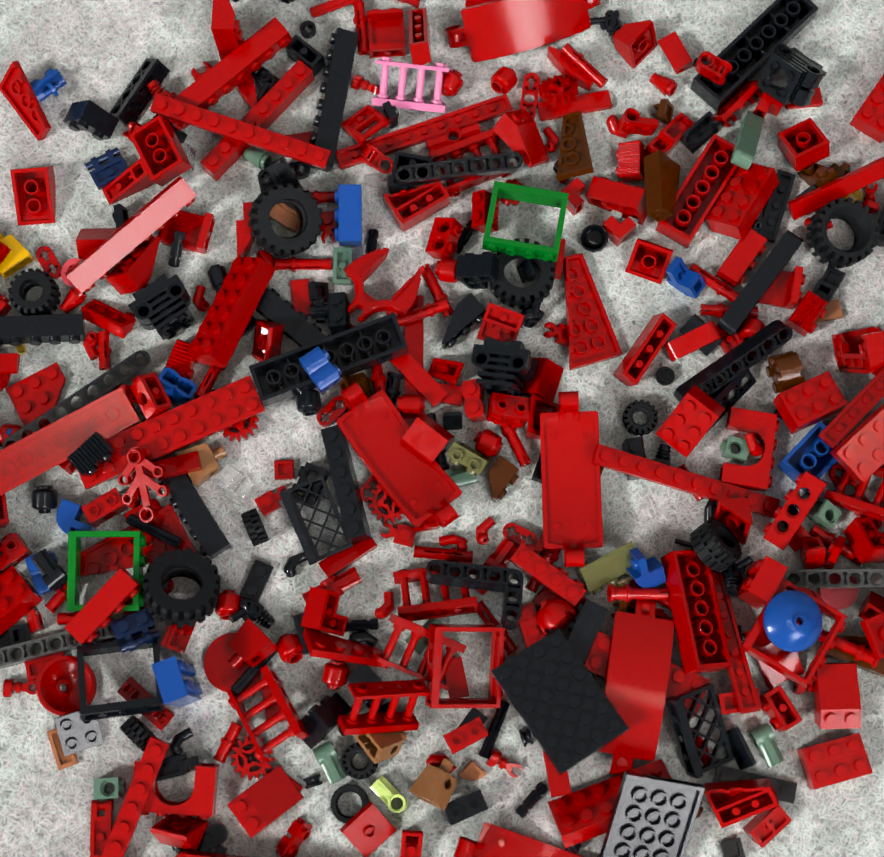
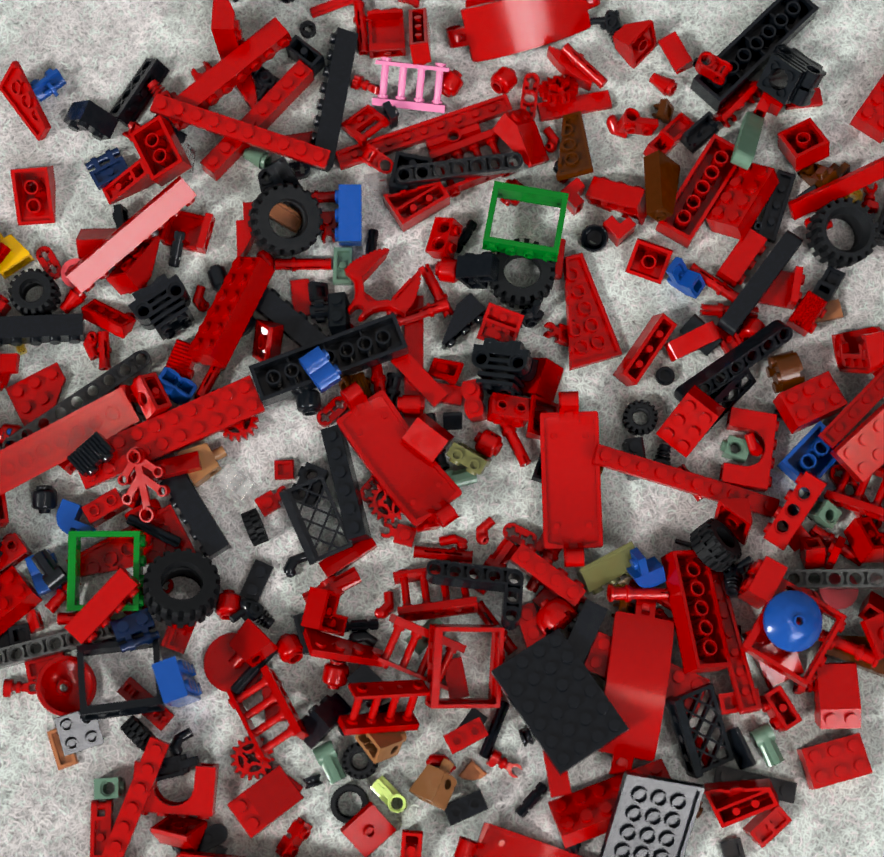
(228, 742): red pin -> none
(480, 209): red brick -> none
(500, 476): reddish brown slope -> none
(526, 271): black slope -> none
(631, 161): red brick -> none
(709, 509): black arm -> none

